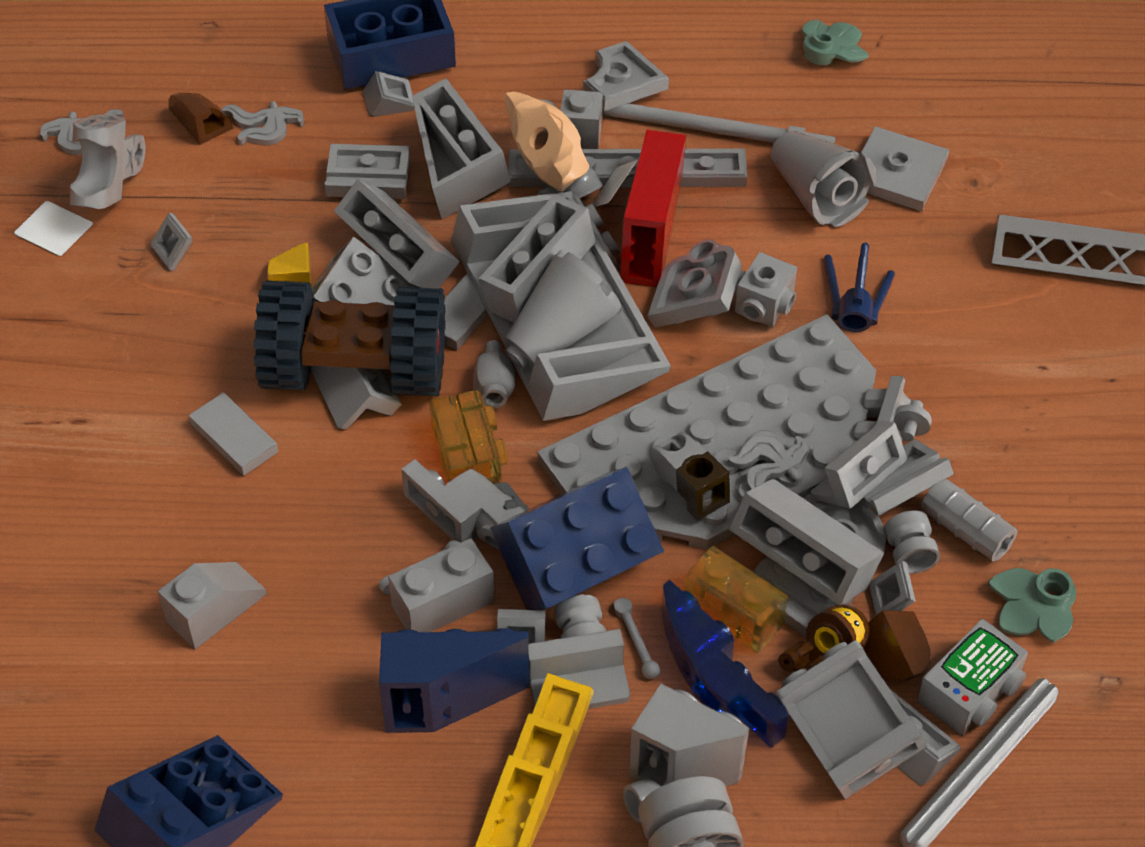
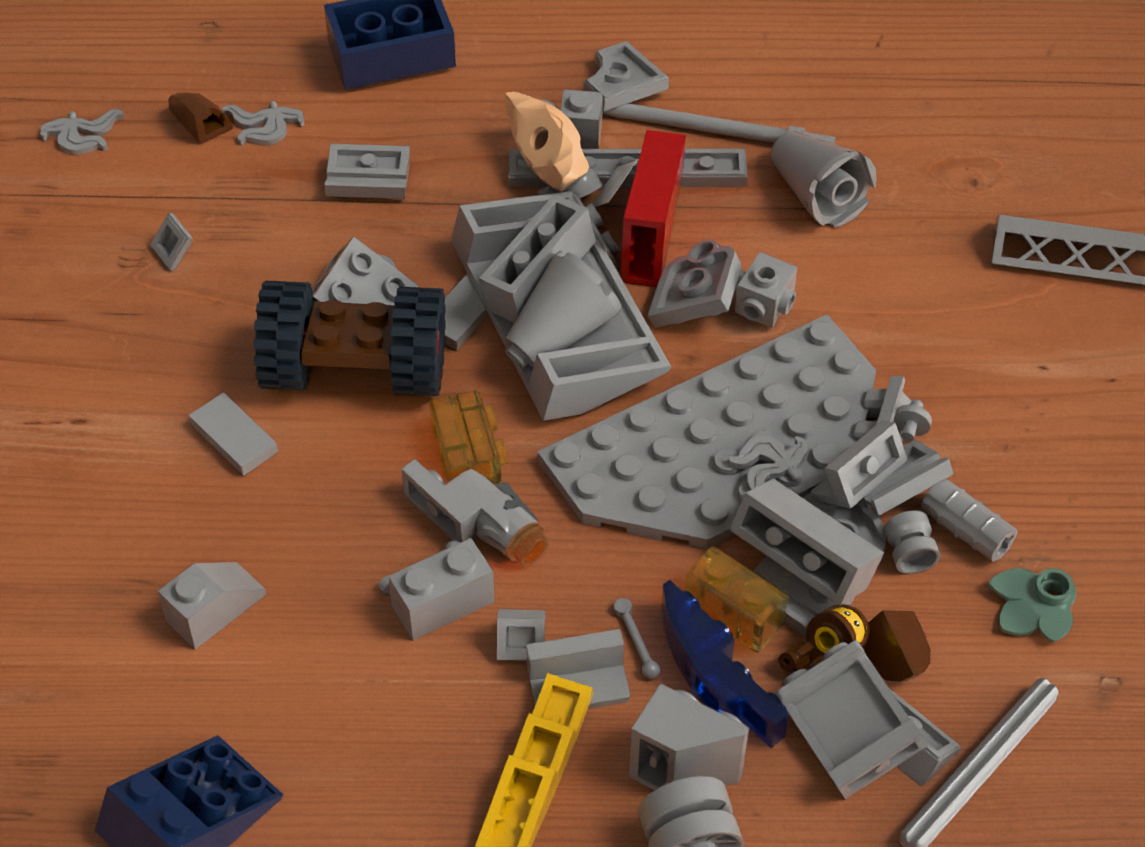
(53, 228): white sticker -> none
(106, 160): light grey piece -> none
(291, 265): yellow slope -> none
(353, 391): light grey panel -> none
(387, 95): light grey slope -> none
(396, 236): light grey brick -> none
(448, 675): dark blue slope -> none
(457, 149): light grey wedge -> none
(494, 375): light grey plant -> none
(577, 540): dark blue brick -> none
(579, 616): light grey wheel -> none
(635, 793): light grey hinge -> none
(692, 474): dark brown leg -> none
(826, 42): sand green plate -> none
(856, 308): dark blue plant -> none
(892, 589): light grey slope -> none
(904, 167): light grey plate -> none
(973, 677): brick -> none

